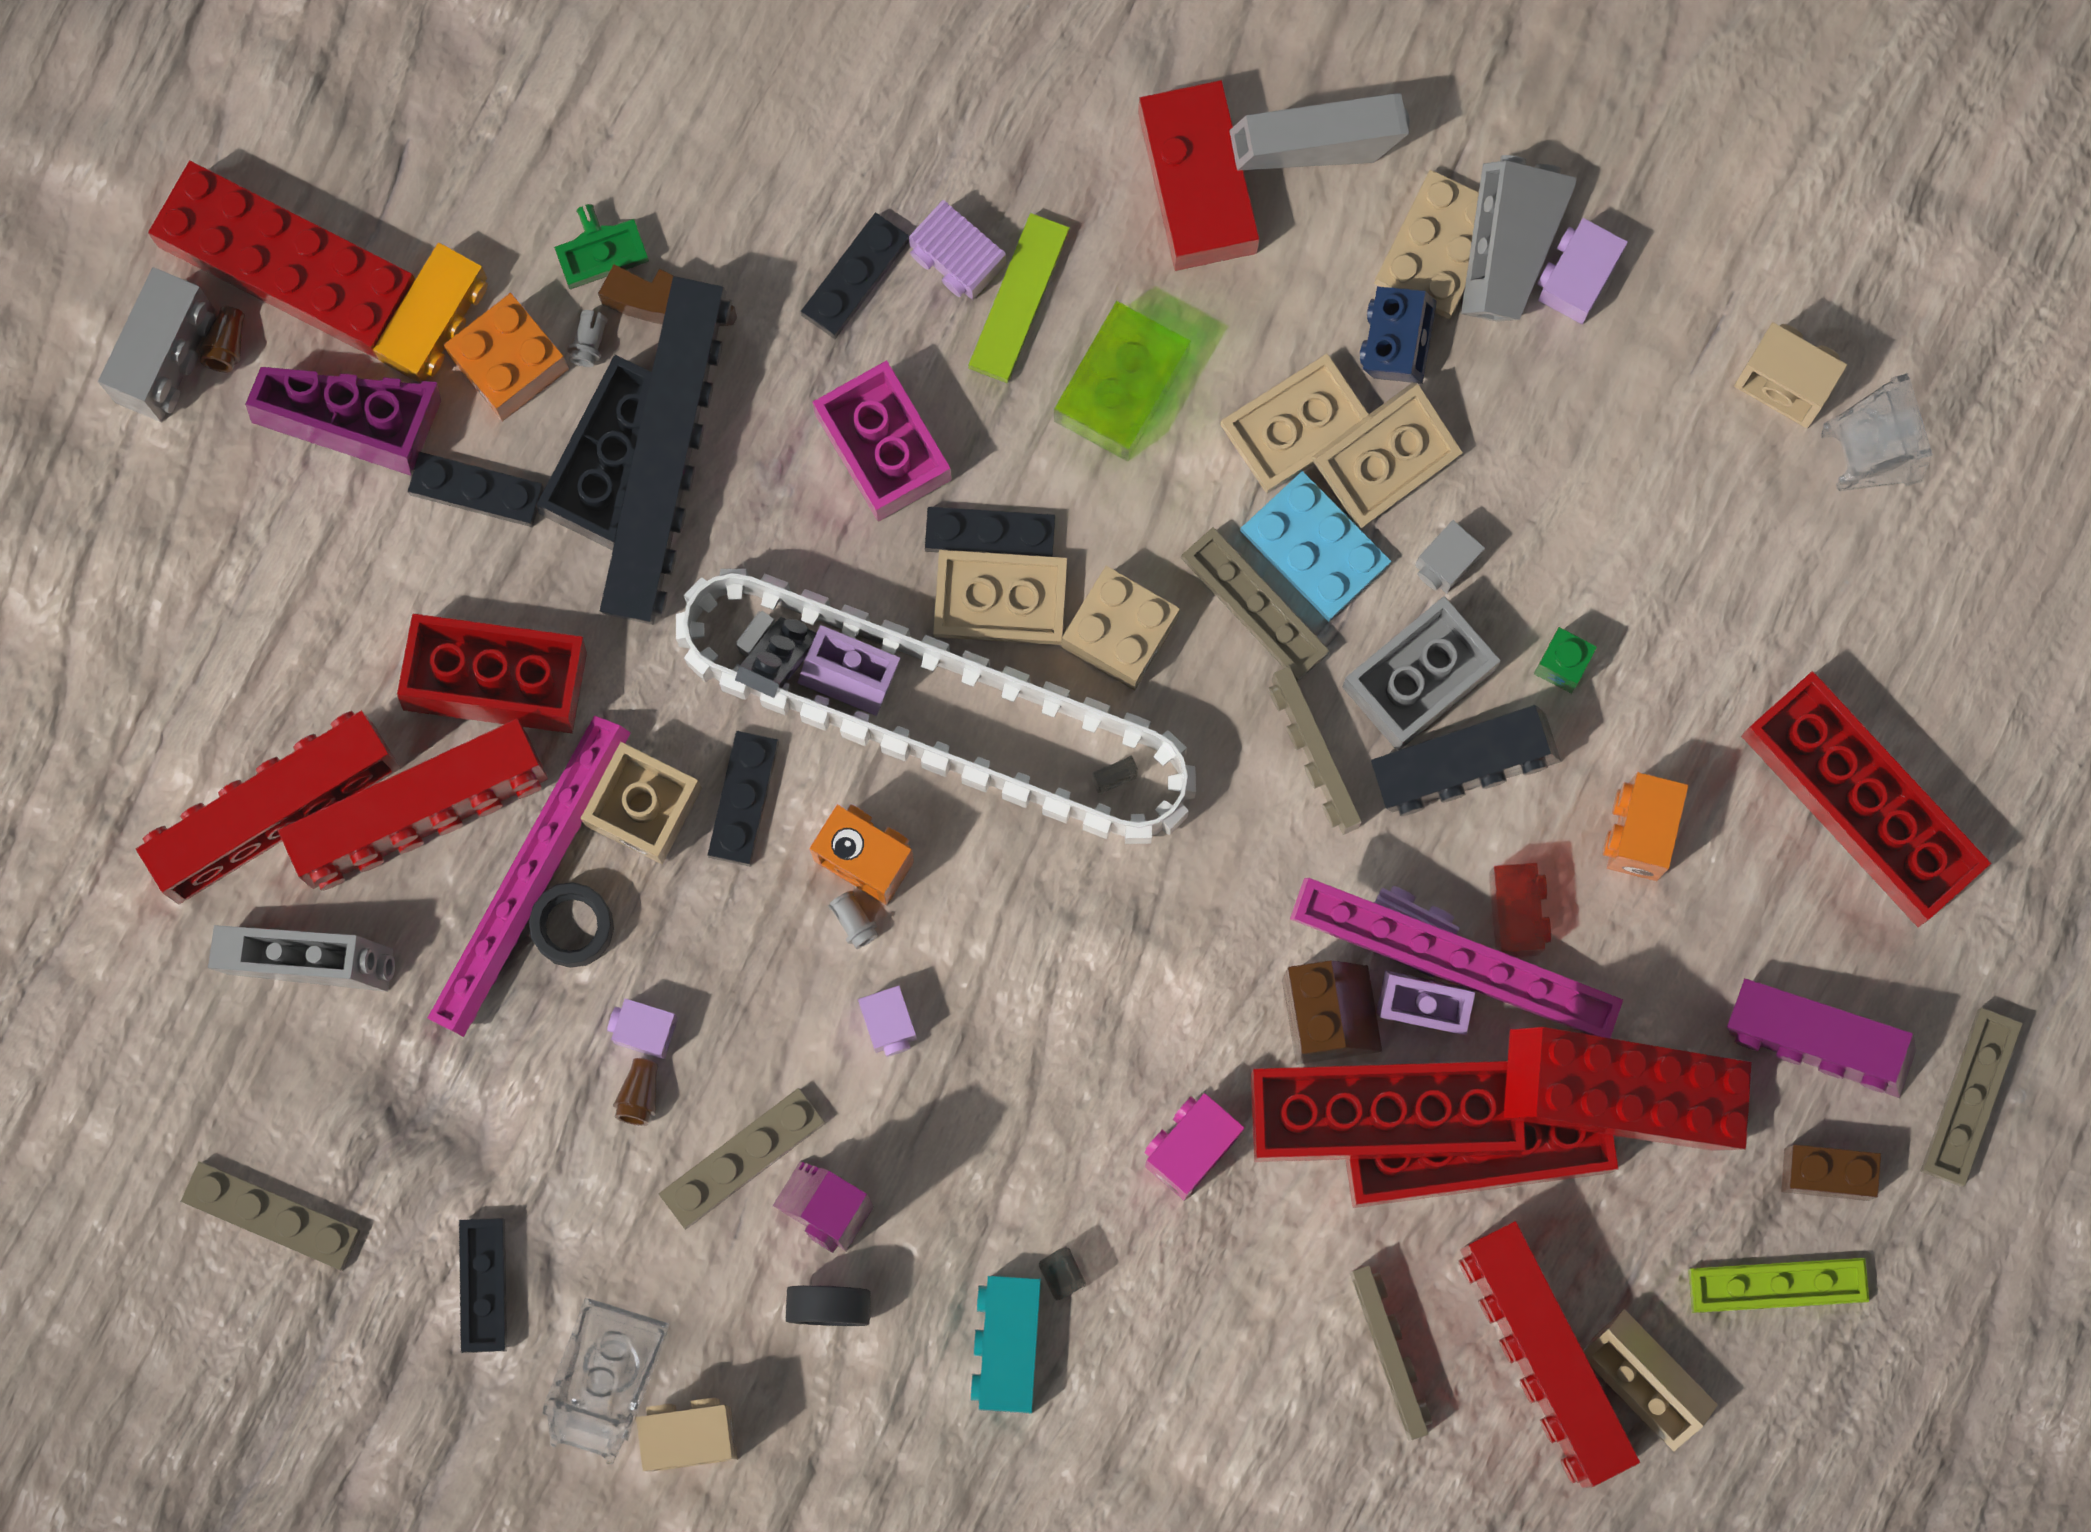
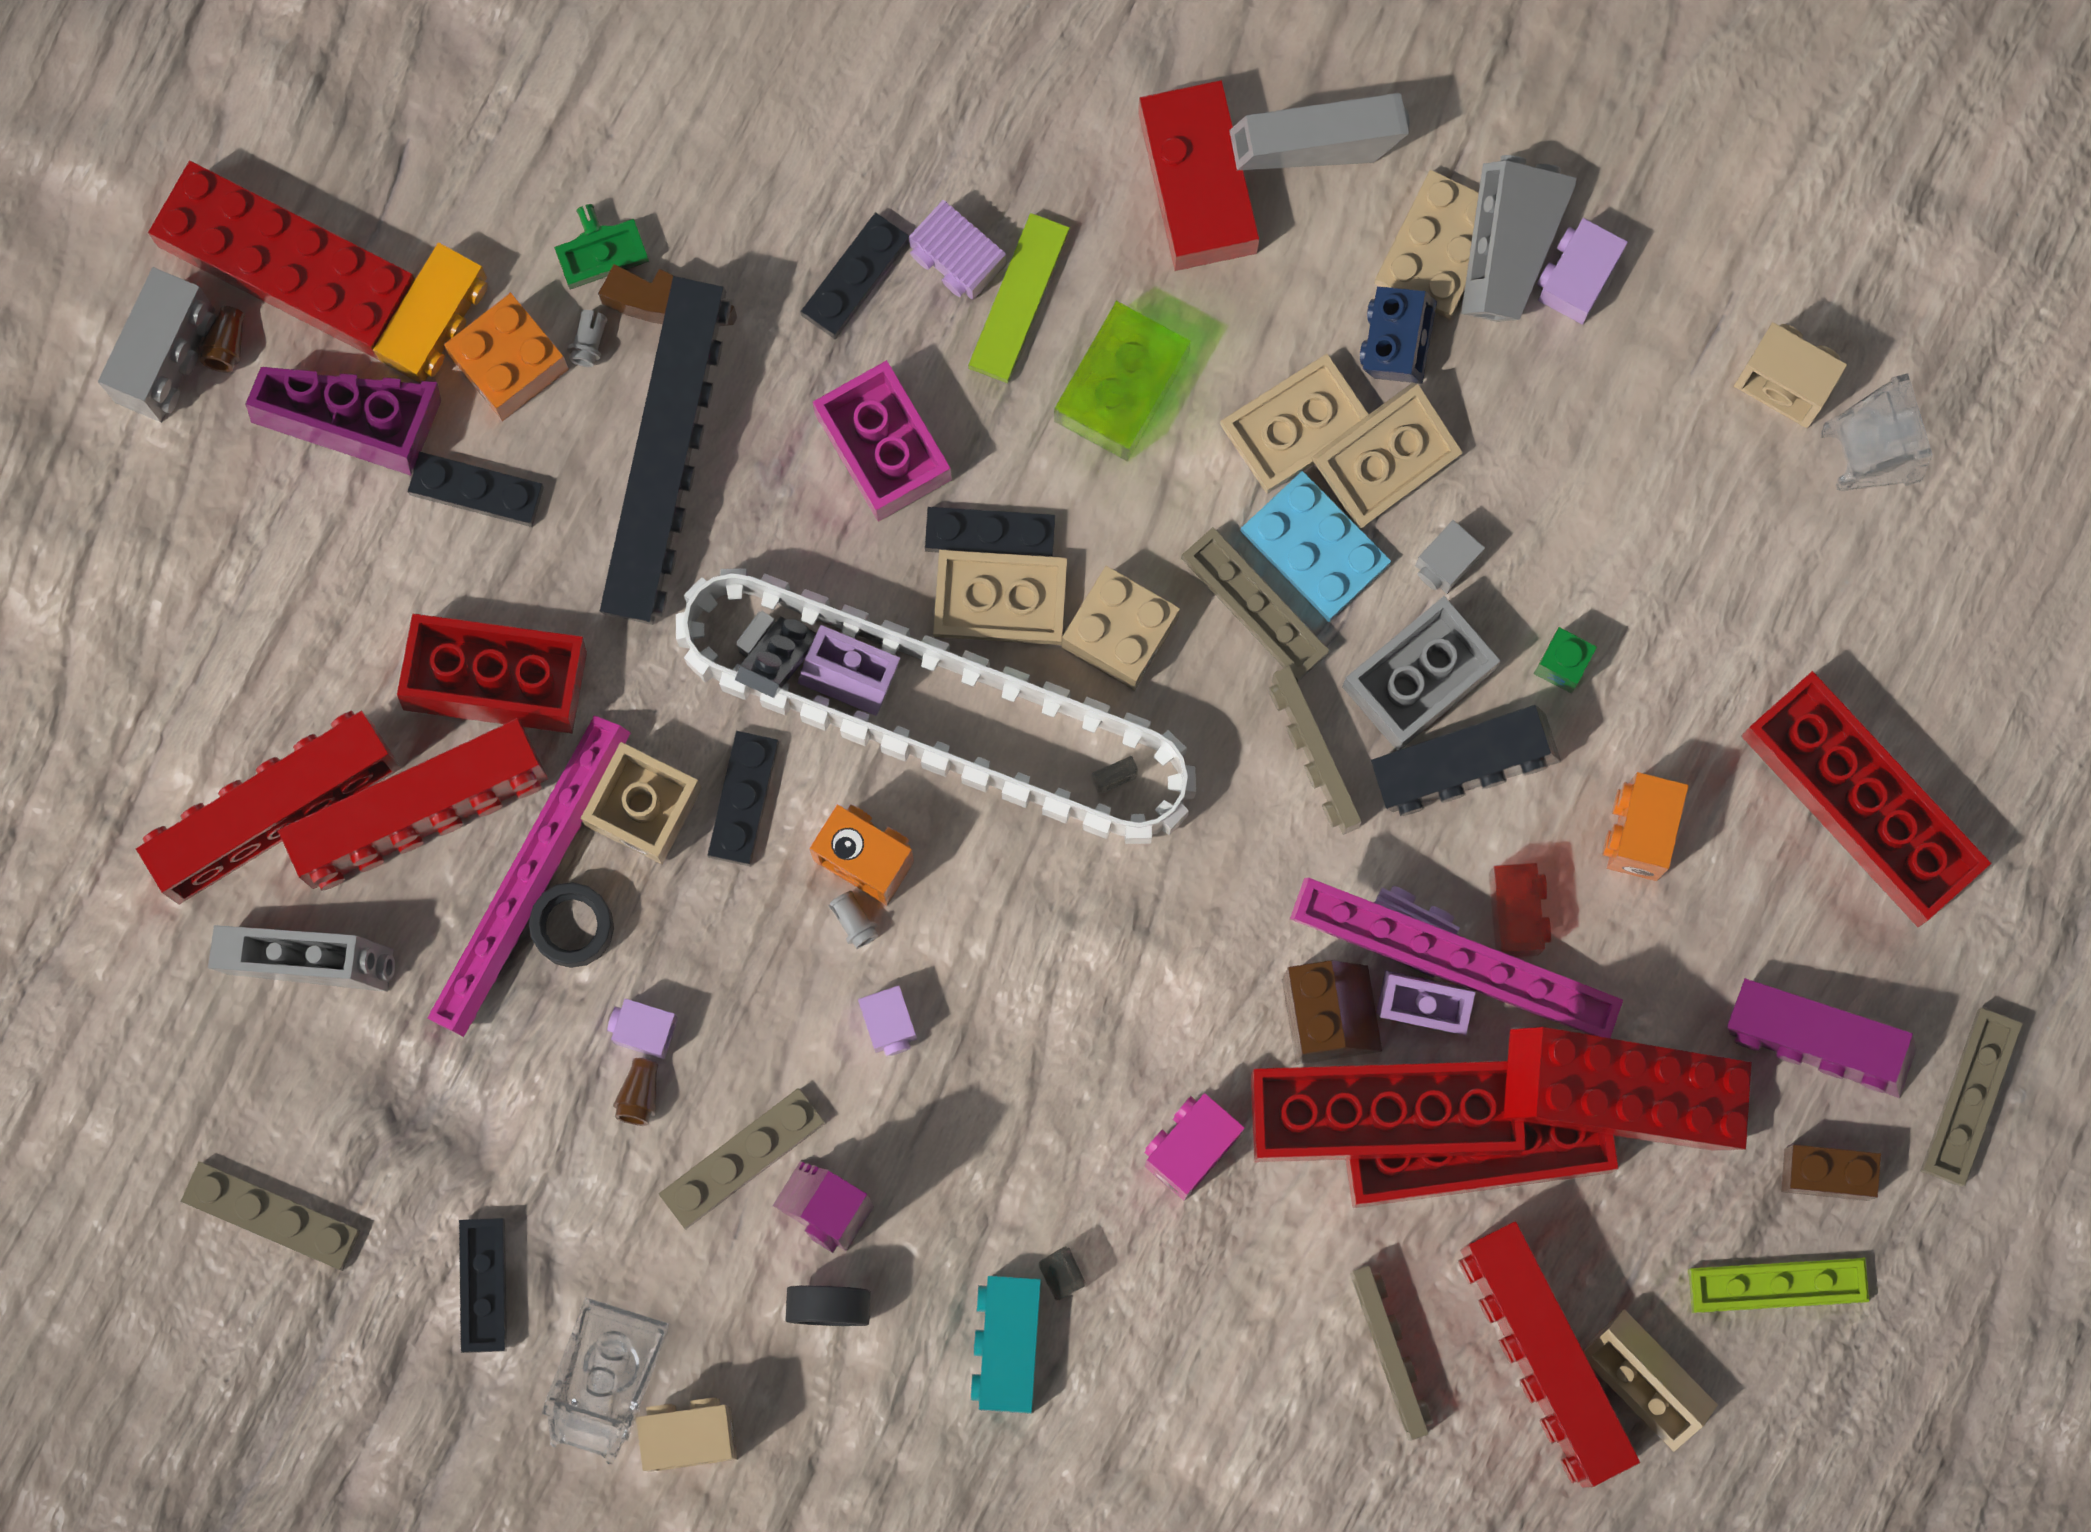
(596, 465): black wedge -> none

